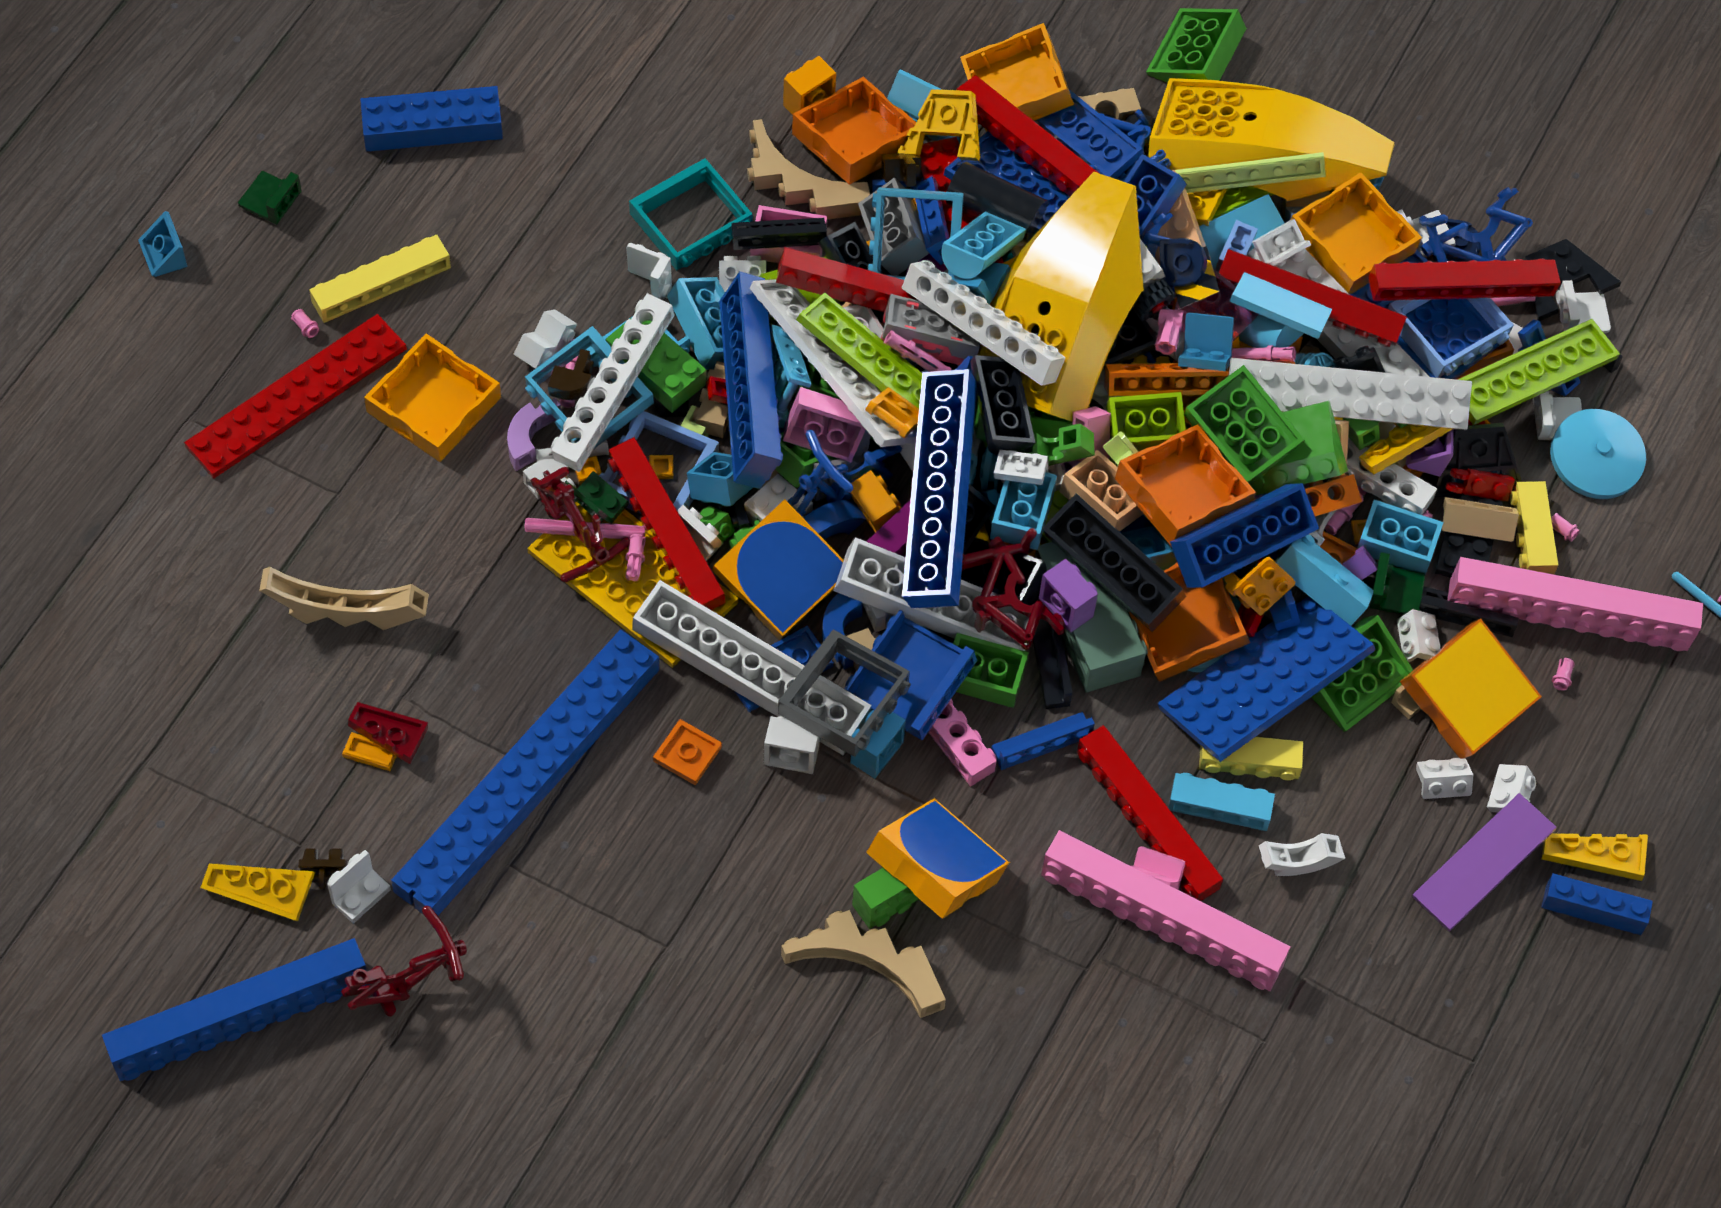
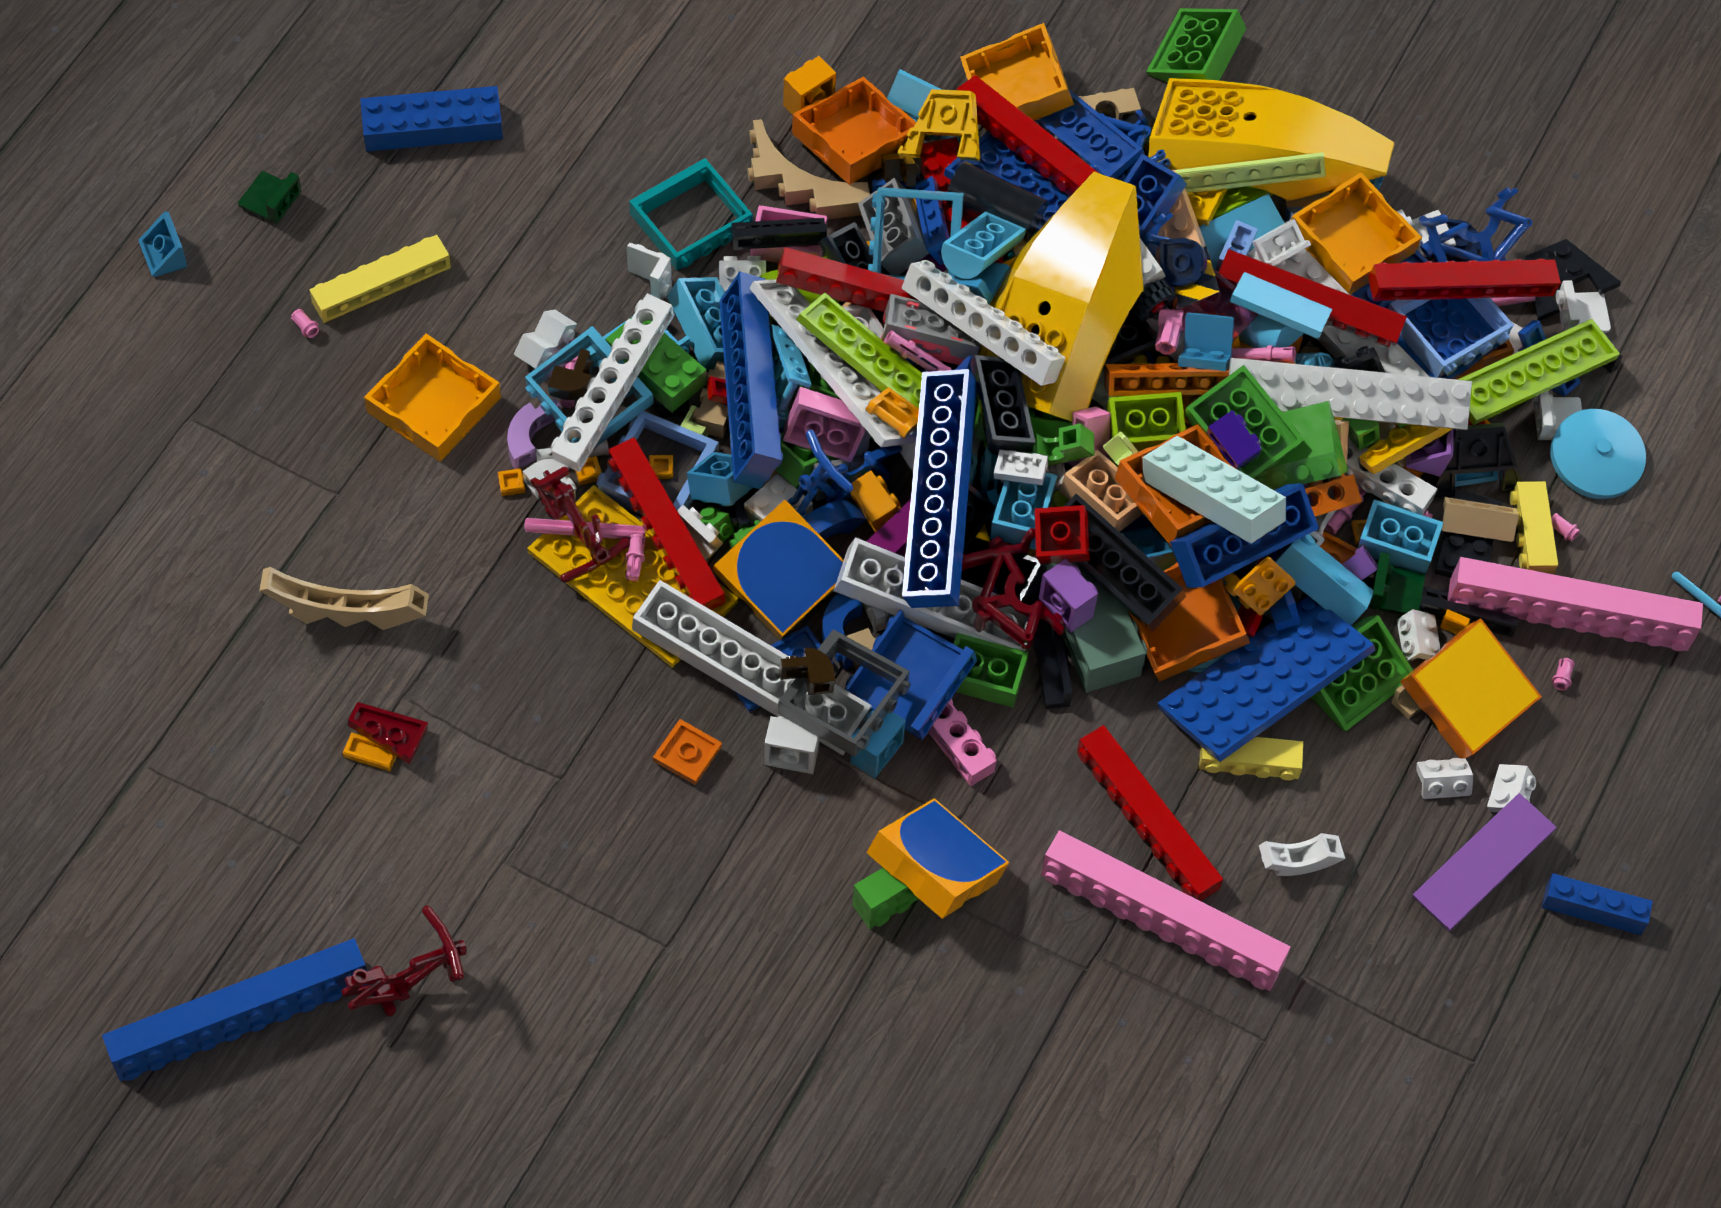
(265, 888): yellow wing -> none
(295, 396): red plate -> none
(322, 867): dark brown hips -> none
(357, 887): white bracket -> none
(511, 482): none -> light orange tile
(526, 774): blue piece -> none
(599, 498): dark green bracket -> none
(814, 667): none -> dark brown brick
(875, 950): tan arch -> none
(1042, 740): blue fence -> none
(1061, 534): none -> red brick
(1160, 866): bright pink panel -> none
(1214, 489): none -> light aqua brick
(1221, 801): medium azure brick -> none
(1234, 439): none -> dark purple brick
(1454, 622): none -> light orange tile
(1481, 484): red hinge -> none
(1609, 855): yellow wing -> none

